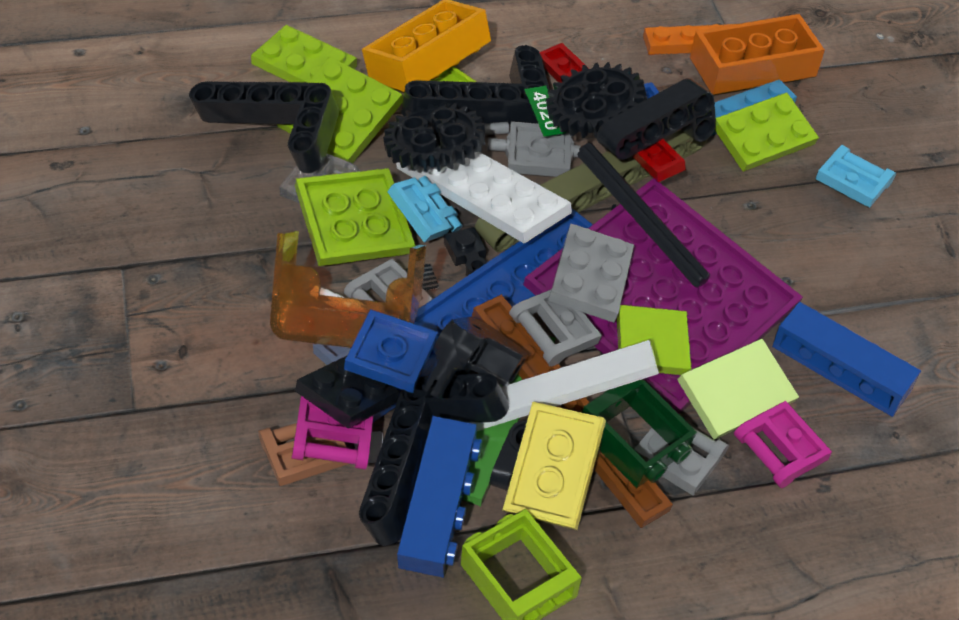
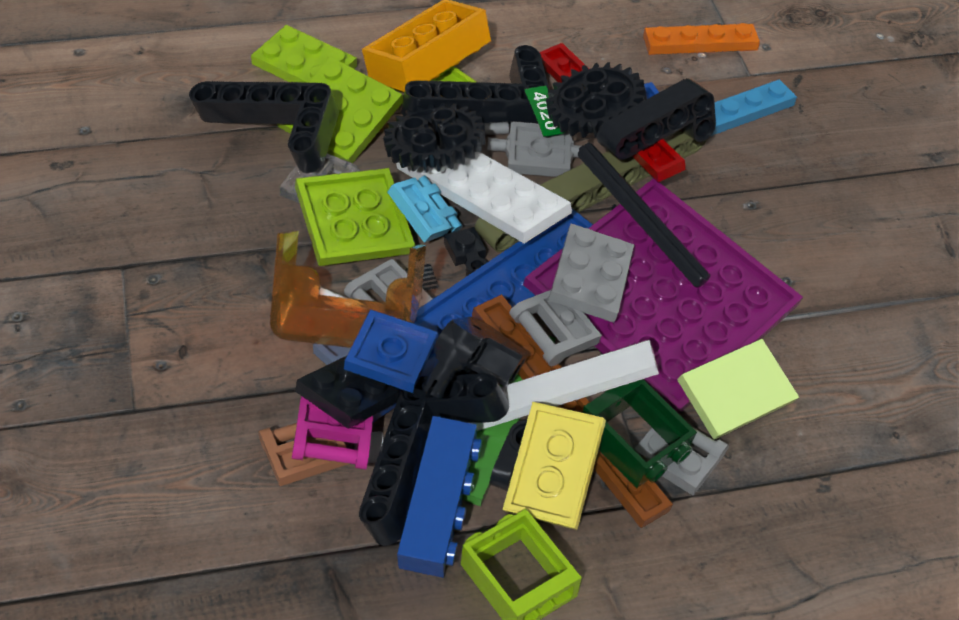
(664, 329): lime tile -> none
(756, 53): orange brick -> none
(765, 131): lime plate -> none
(790, 436): dark pink plate -> none
(846, 358): blue brick -> none
(855, 176): medium azure plate -> none

